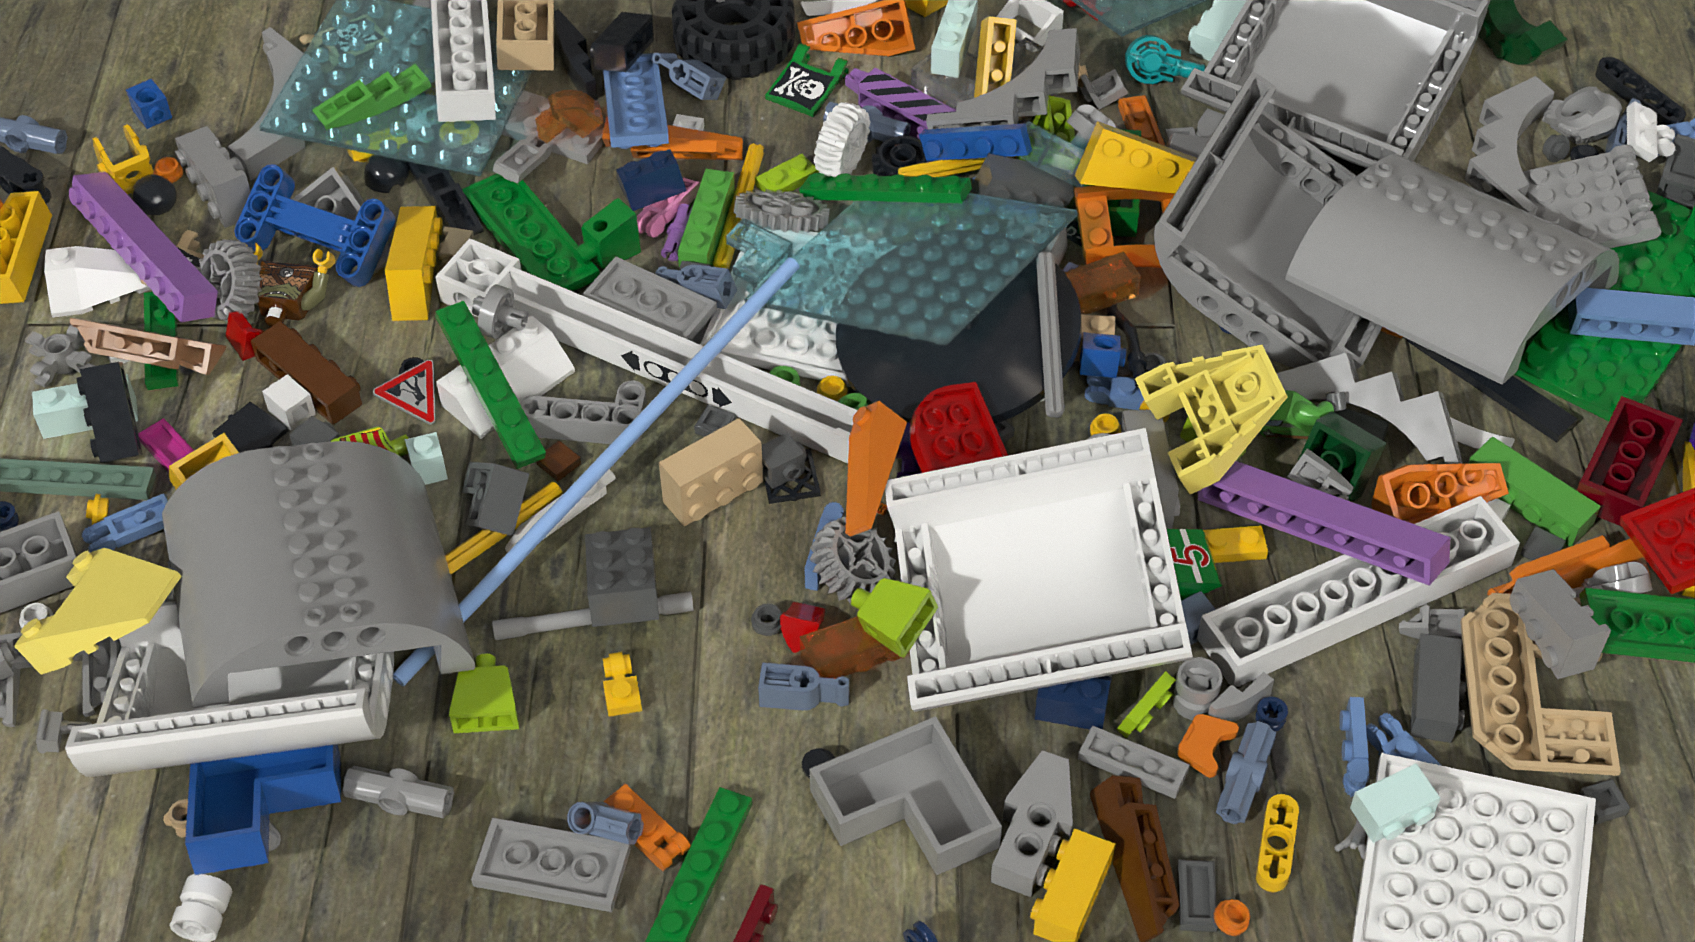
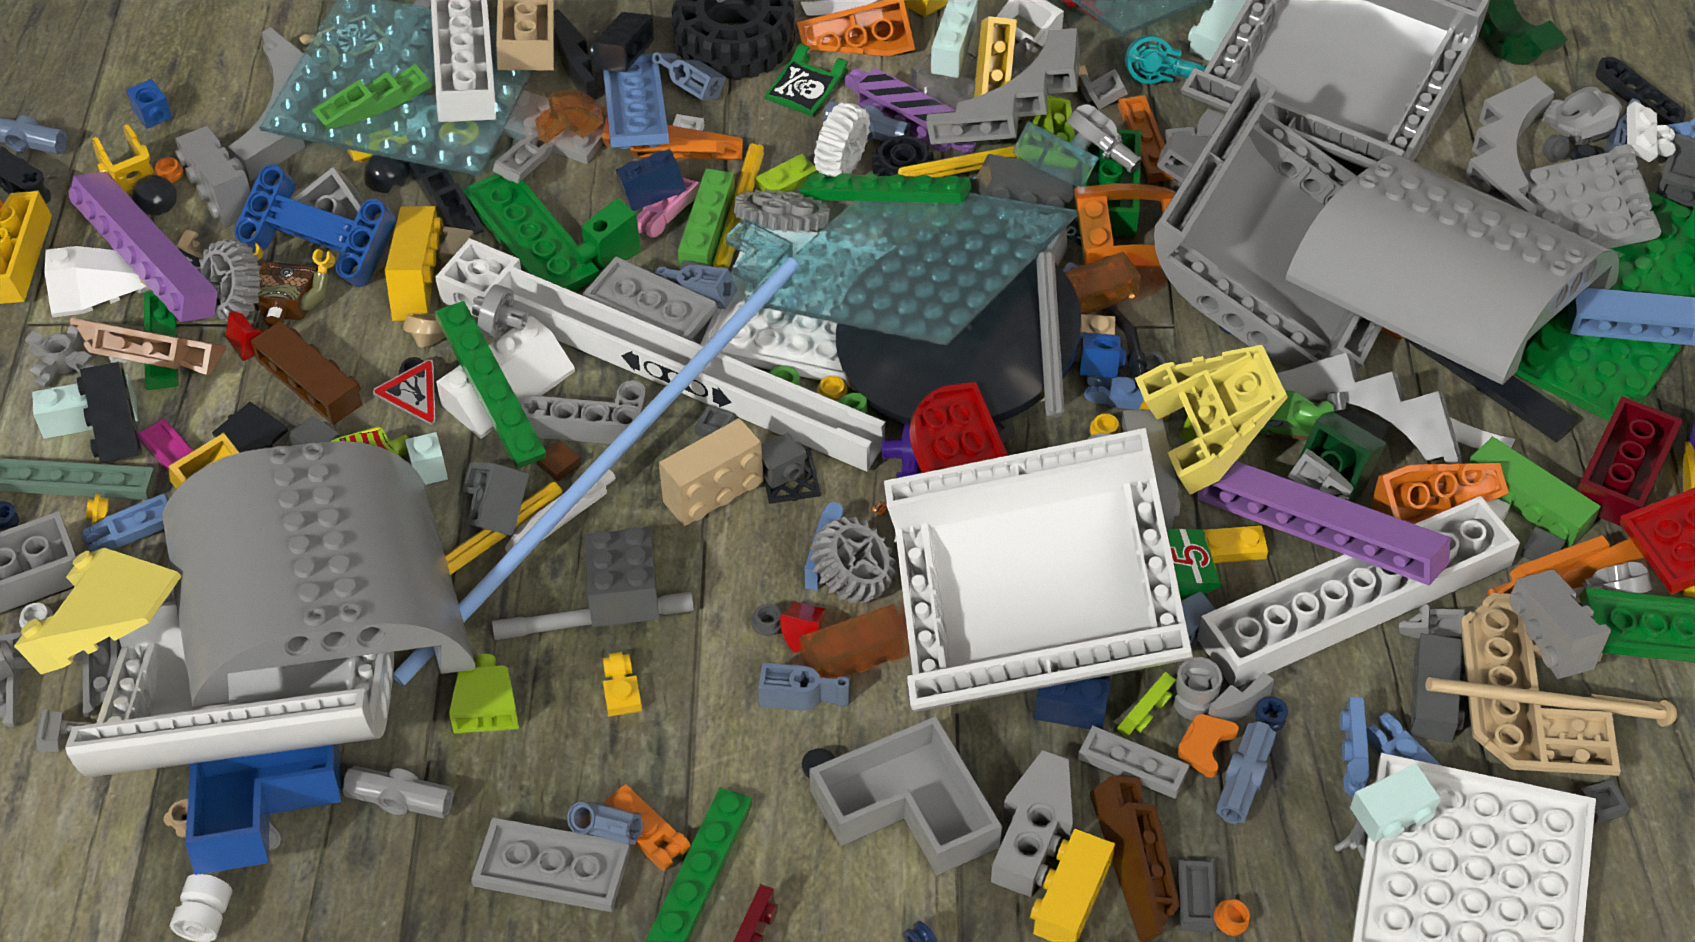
(289, 402): white brick -> none
(423, 328): none -> tan piece
(675, 232): medium lavender pin -> none
(870, 460): orange wedge -> none
(894, 613): lime torso -> none
(975, 142): blue plate -> none
(1131, 162): yellow wedge -> none
(1268, 853): yellow beam -> none
(1662, 711): none -> tan bar

